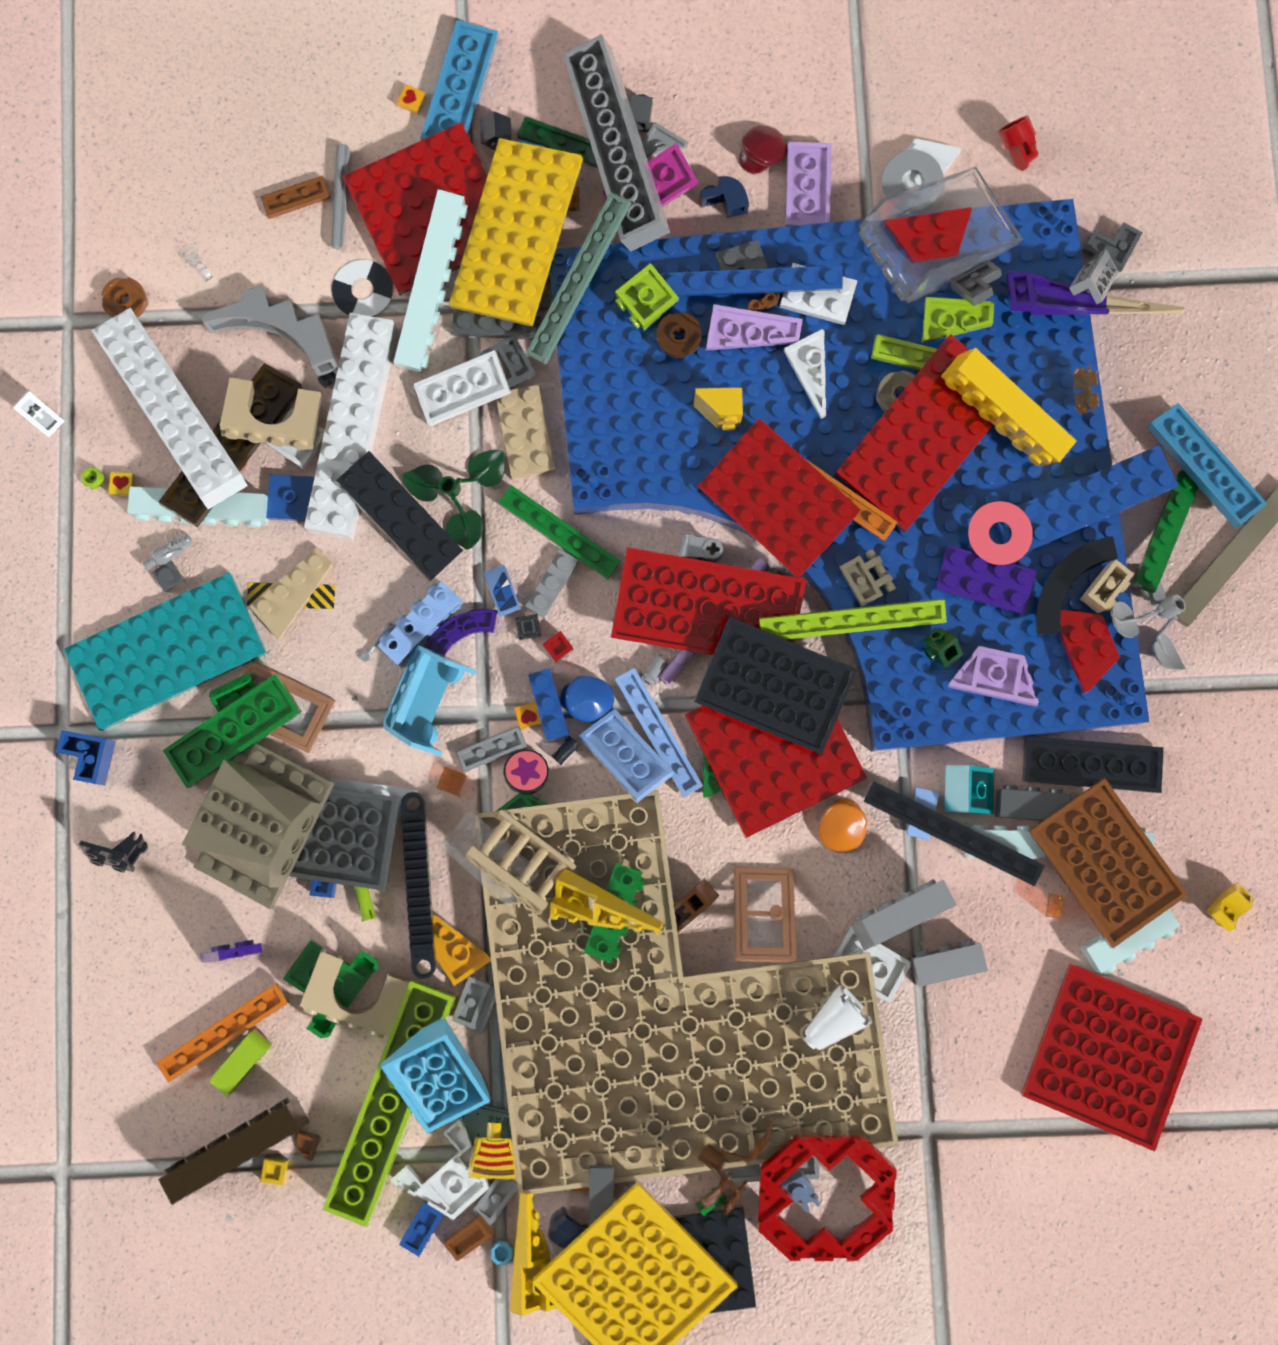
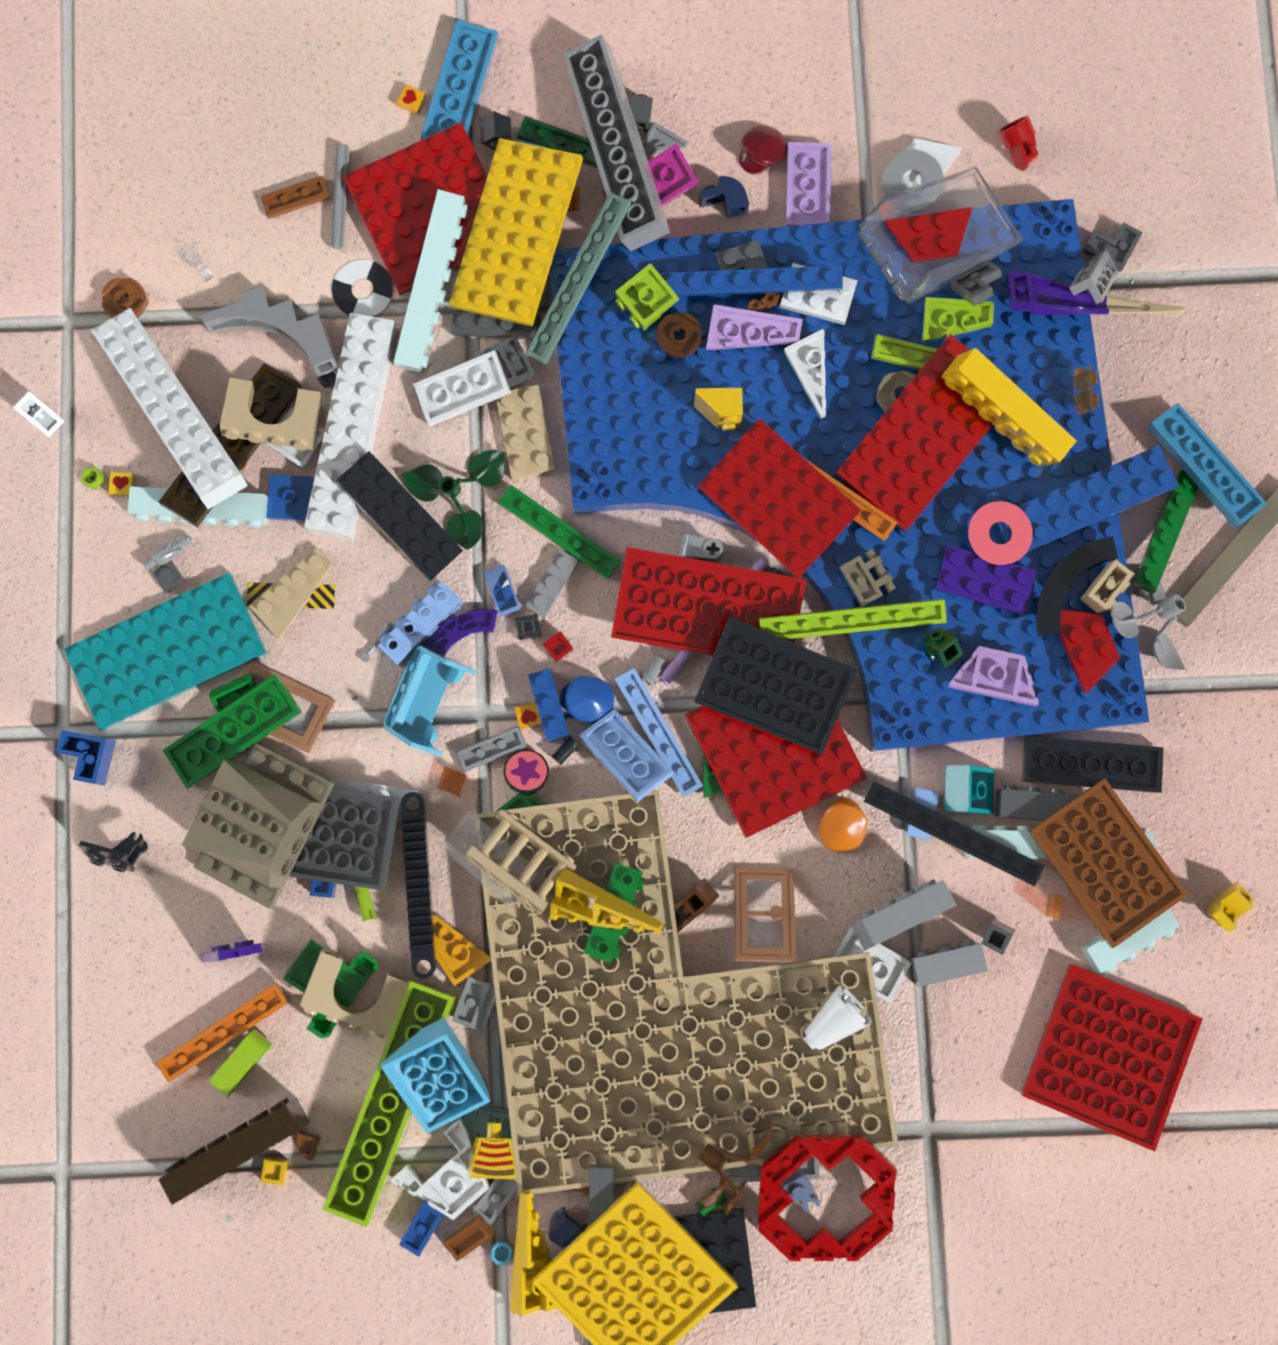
(998, 936): none -> dark grey brick

